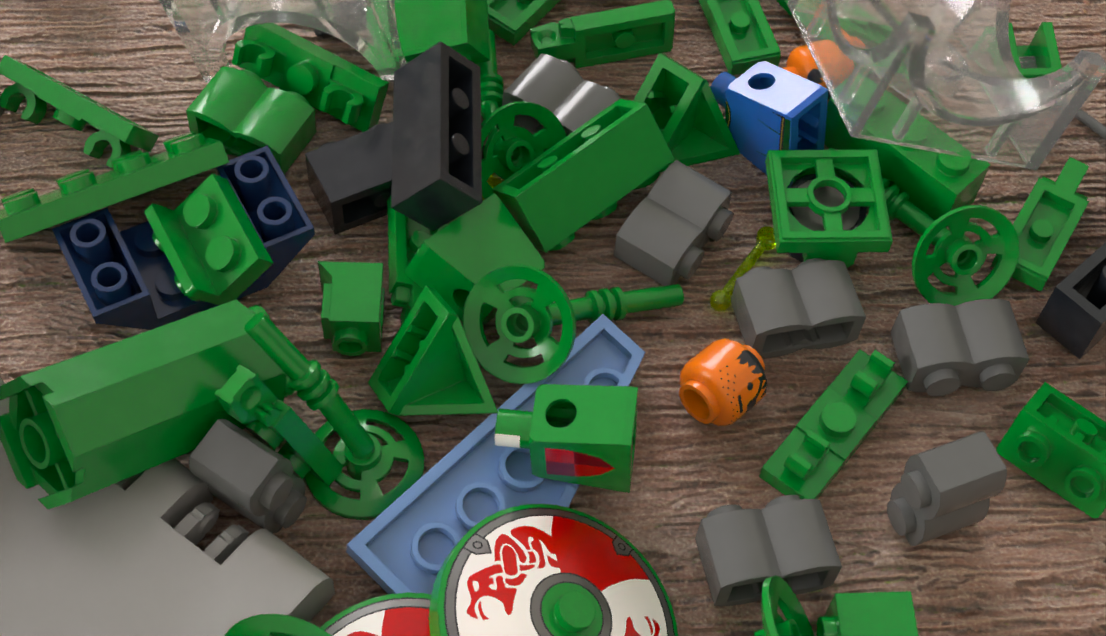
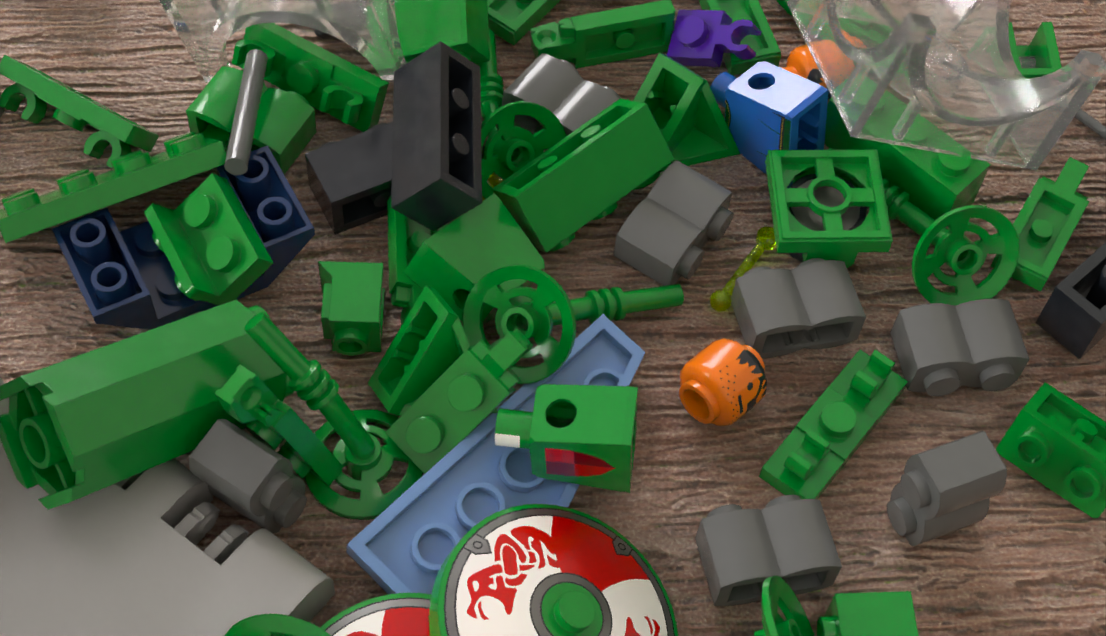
(246, 113): none -> dark grey bar
(459, 400): none -> green hinge
(705, 35): none -> dark purple plate

